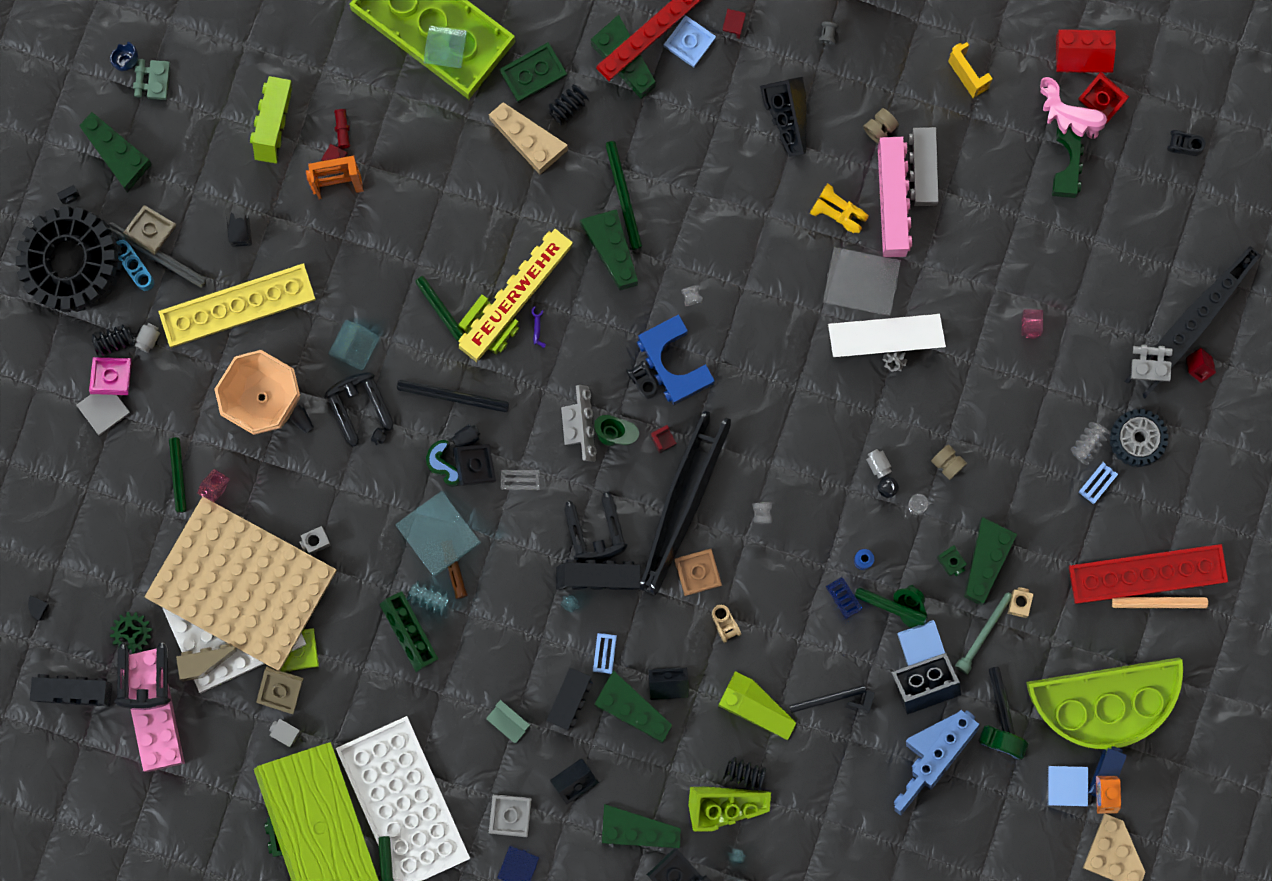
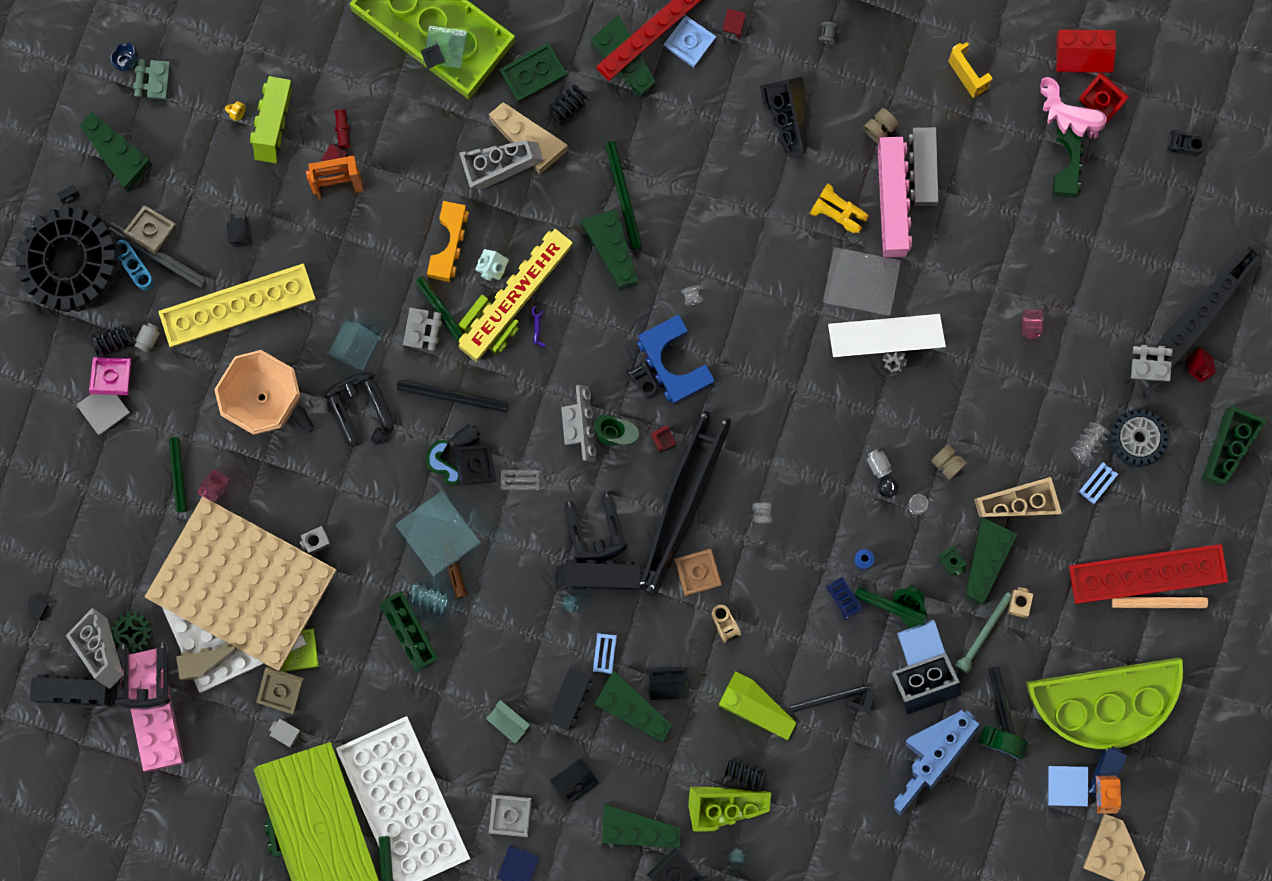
(96, 647): none -> light grey wedge
(236, 110): none -> yellow tile
(416, 329): none -> light grey plate
(432, 56): none -> black plate
(442, 264): none -> light orange arch
(491, 265): none -> light aqua brick
(497, 163): none -> light grey wedge
(1024, 500): none -> tan wedge
(1231, 444): none -> dark green wedge

